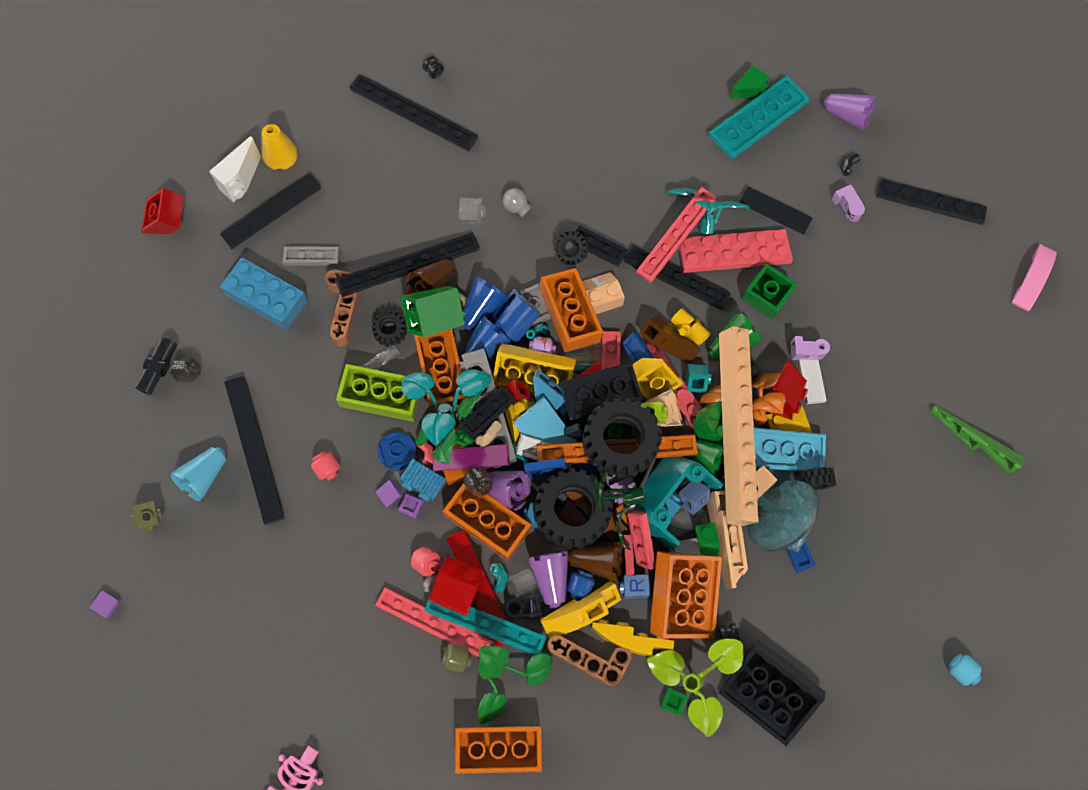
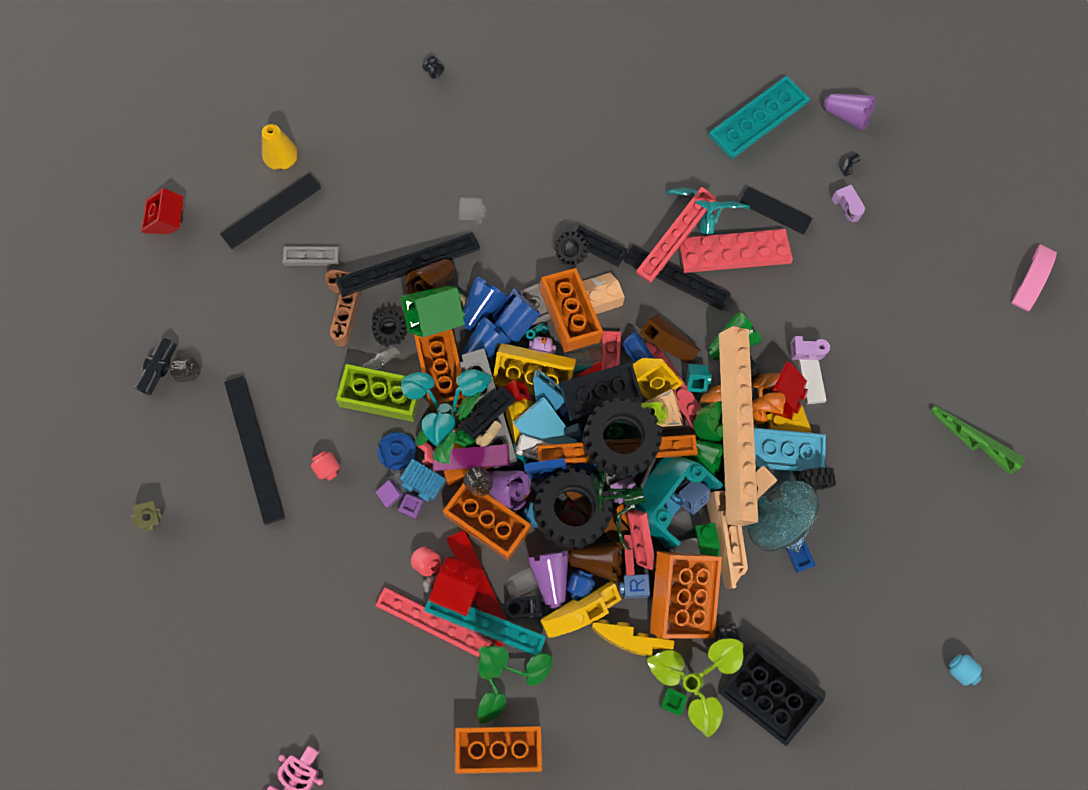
(104, 604): medium lavender tile -> none
(199, 472): medium azure cone -> none
(237, 170): white slope -> none
(264, 293): dark azure brick -> none
(414, 112): black tile -> none
(455, 658): olive head -> none
(501, 576): teal arm -> none
(516, 202): light grey piece -> none
(587, 656): nougat beam -> none
(690, 327): yellow pin -> none
(751, 84): green slope -> none
(769, 291): green brick -> none
(932, 201): black plate -> none

